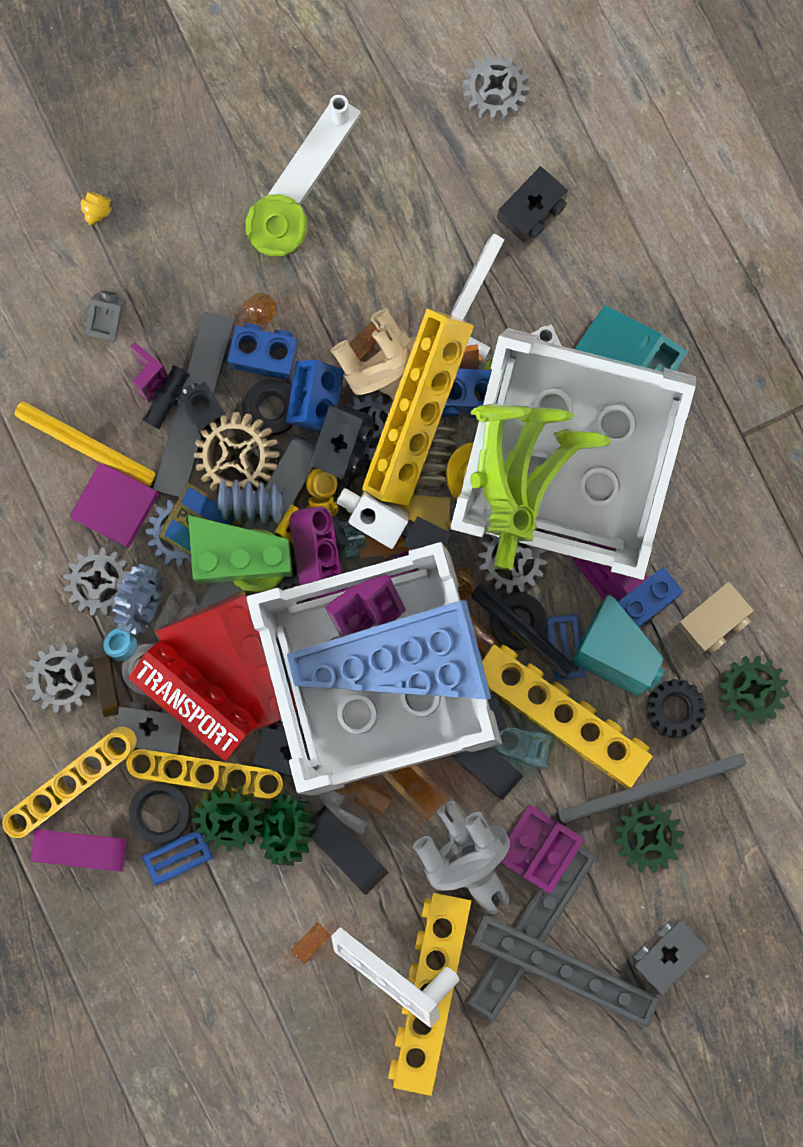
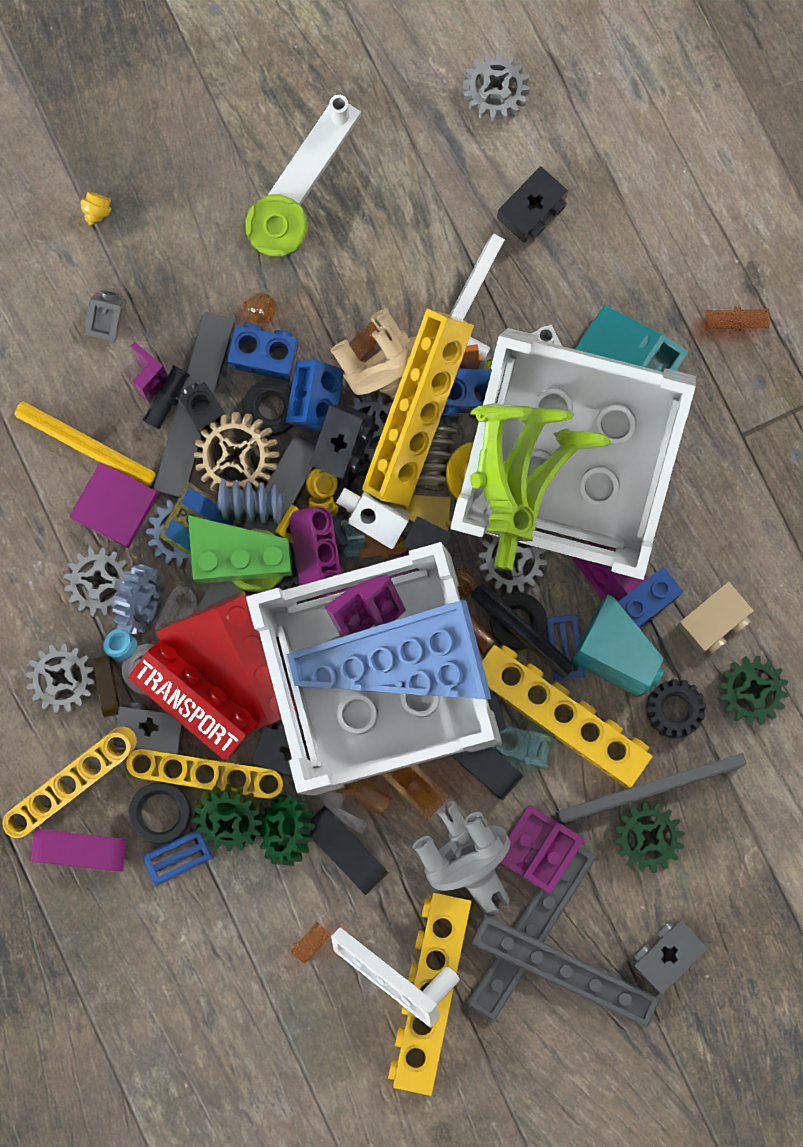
(737, 319): none -> clear orange pin

